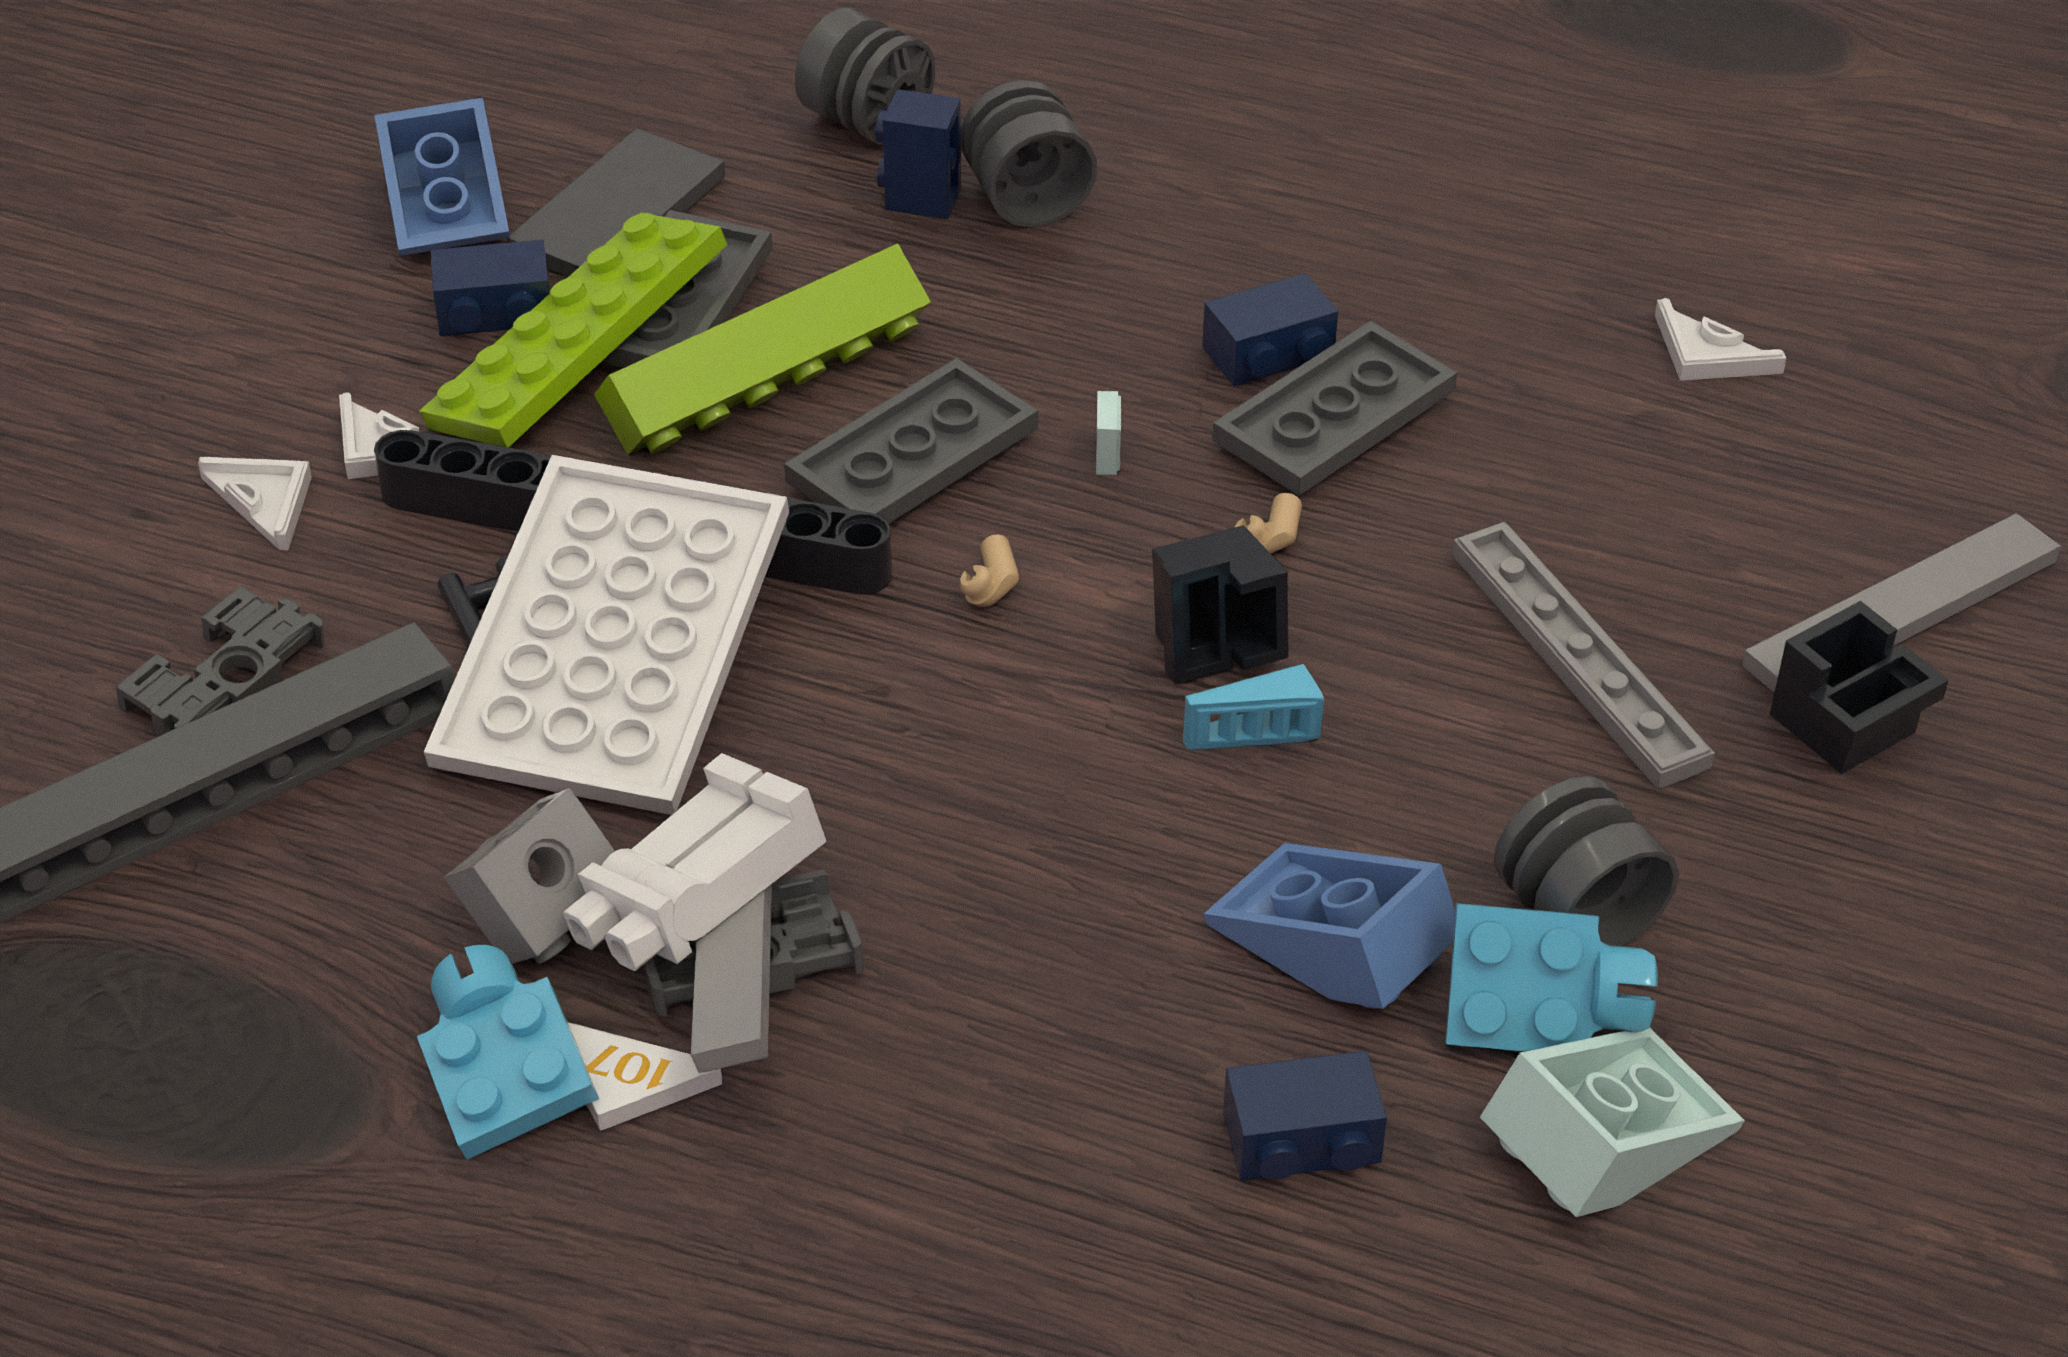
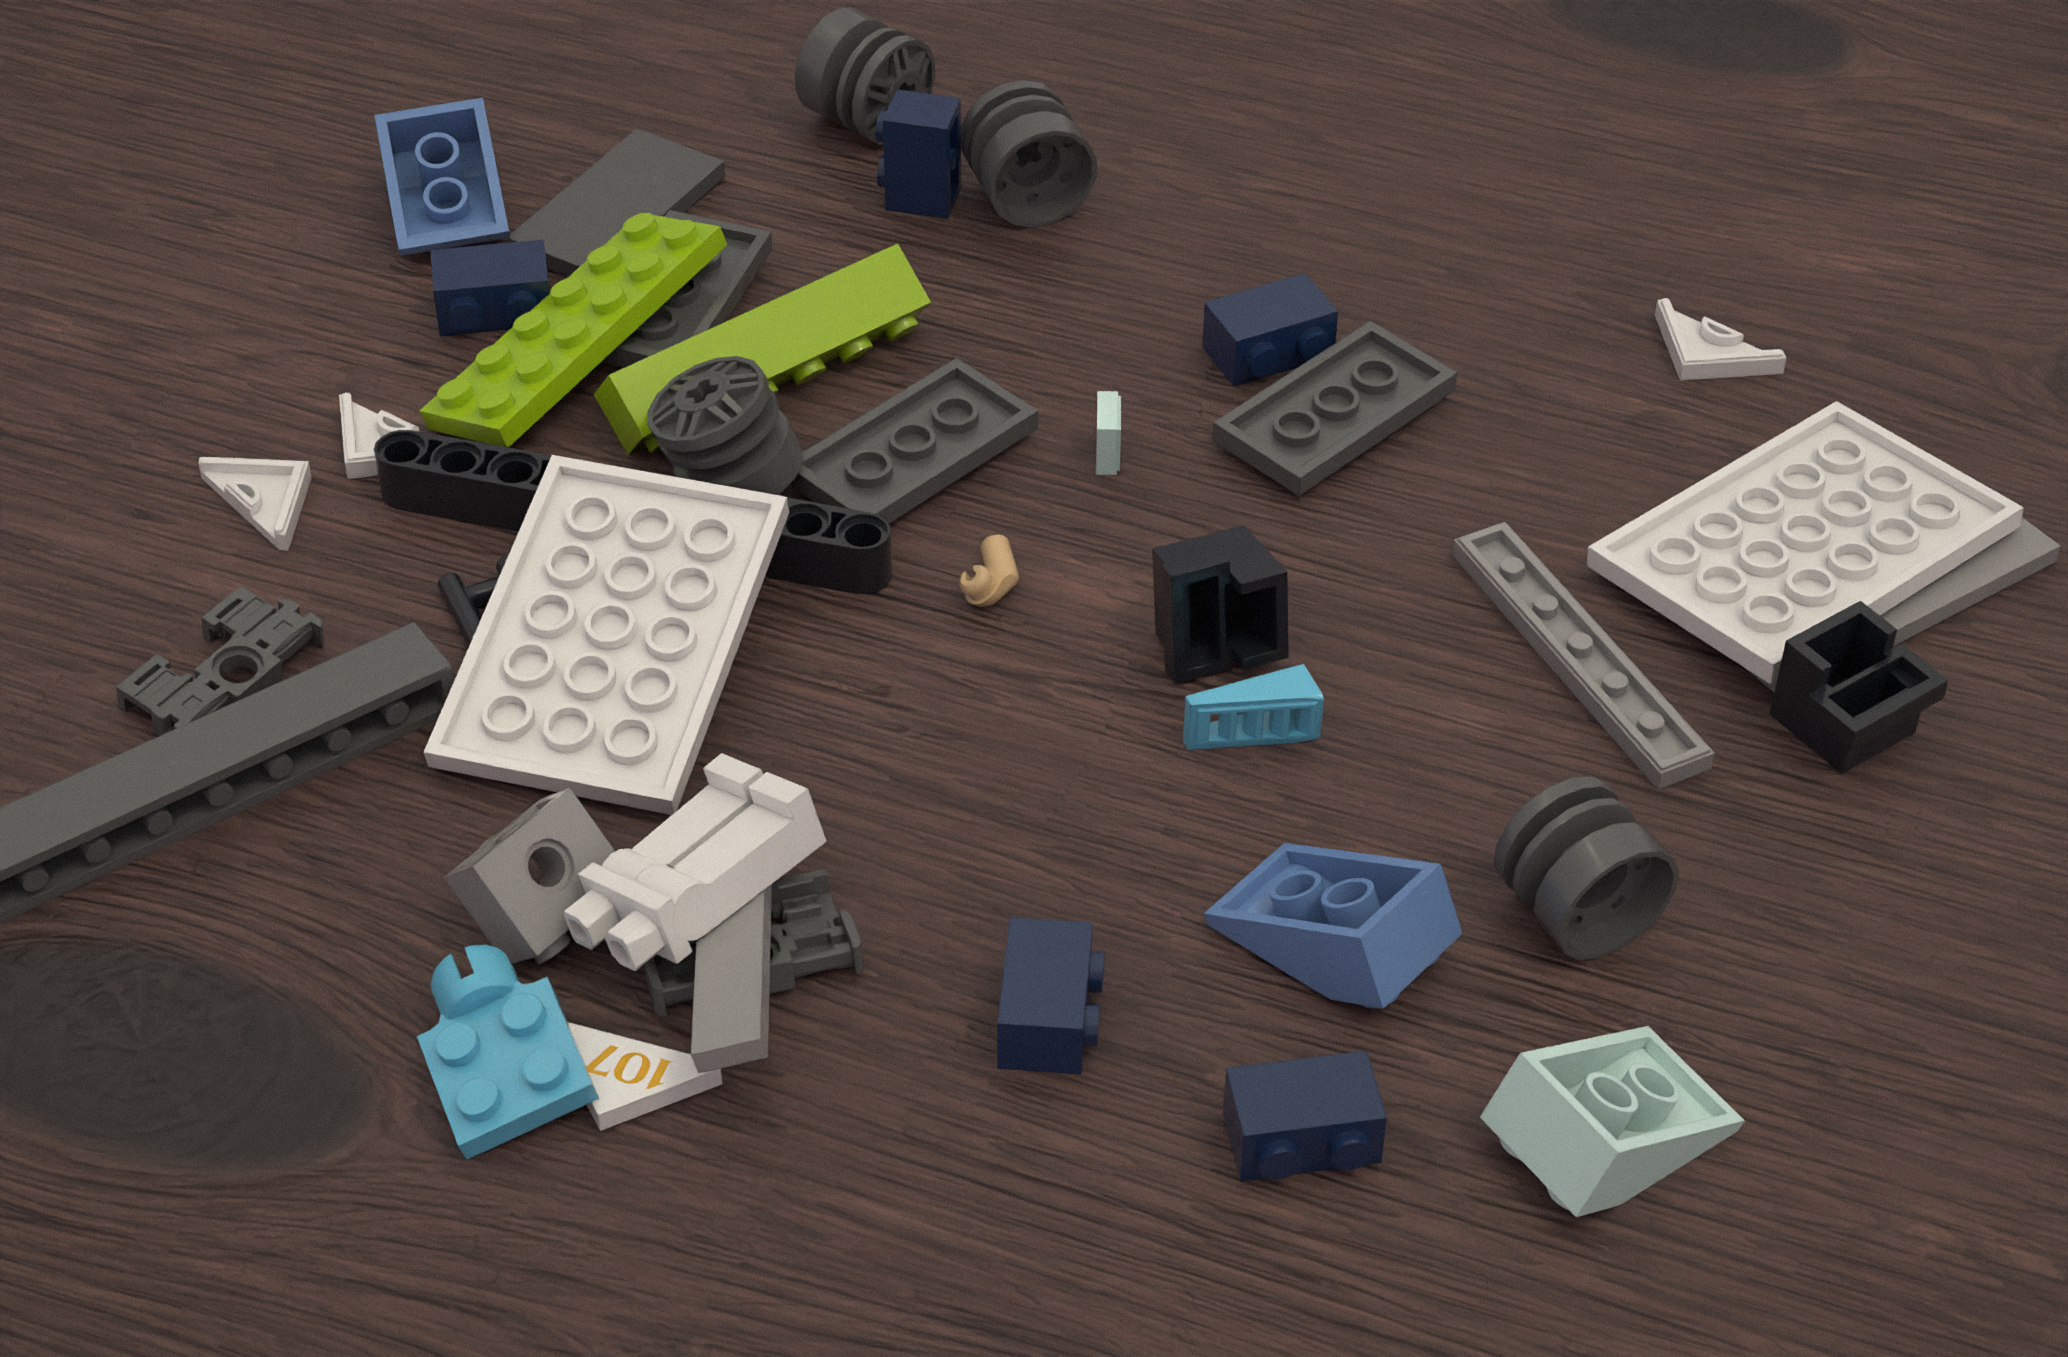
(726, 427): none -> dark grey wheel
(1046, 996): none -> dark blue brick
(1282, 523): tan arm -> none
(1540, 980): medium azure plate -> none
(1801, 534): none -> white plate

